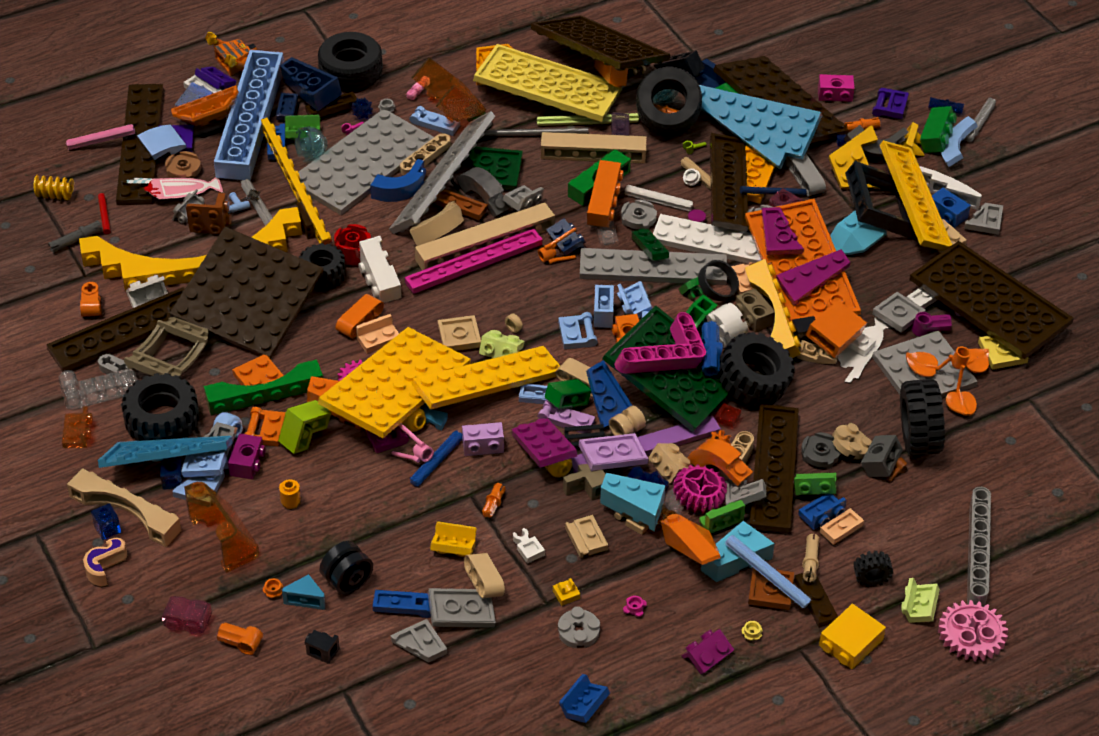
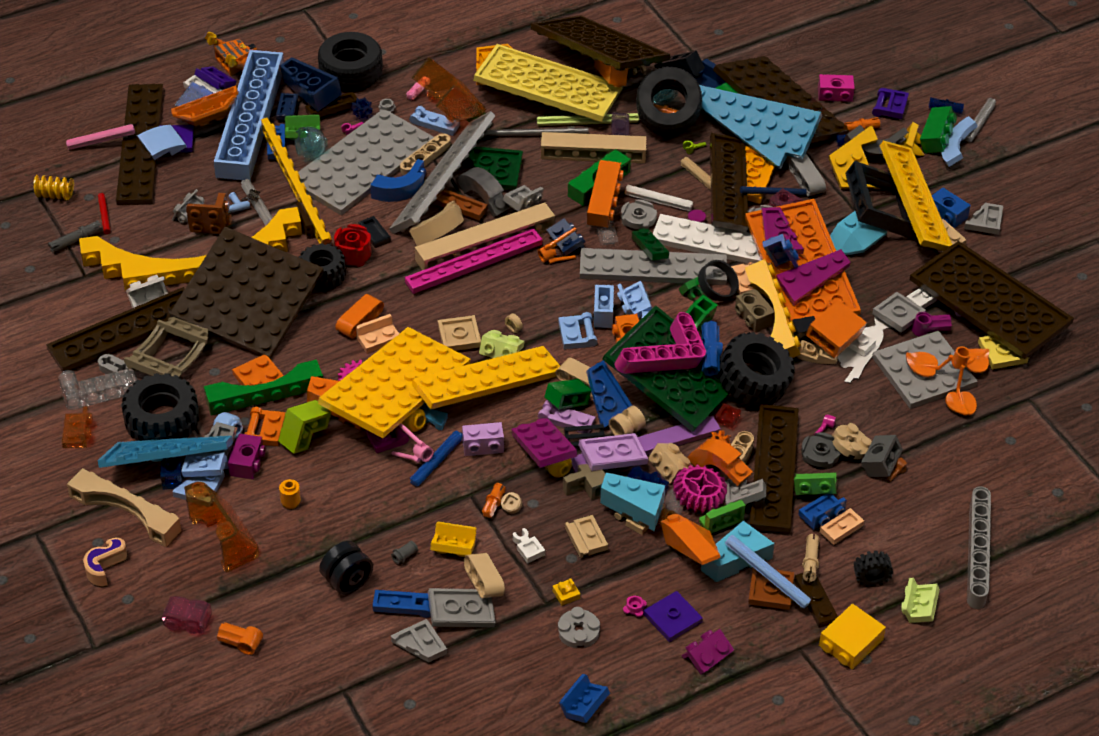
(90, 300): orange piece -> none
(106, 521): clear blue brick -> none
(174, 165): medium nougat plate -> none
(177, 187): sticker -> none
(273, 584): orange plate -> none
(304, 594): dark azure slope -> none
(321, 646): black brick -> none
(378, 233): none -> black tile
(378, 271): white wedge -> none
(399, 555): none -> dark grey pin
(511, 503): none -> tan tile
(535, 395): light blue tile -> none
(673, 616): none -> dark purple plate
(691, 177): white plate -> none
(728, 321): white brick -> none
(752, 626): light yellow plate -> none
(781, 250): none -> blue bracket
(828, 421): none -> dark pink hand
(922, 417): black tyre -> none
(937, 180): white slope -> none
(974, 637): bright pink gear -> none

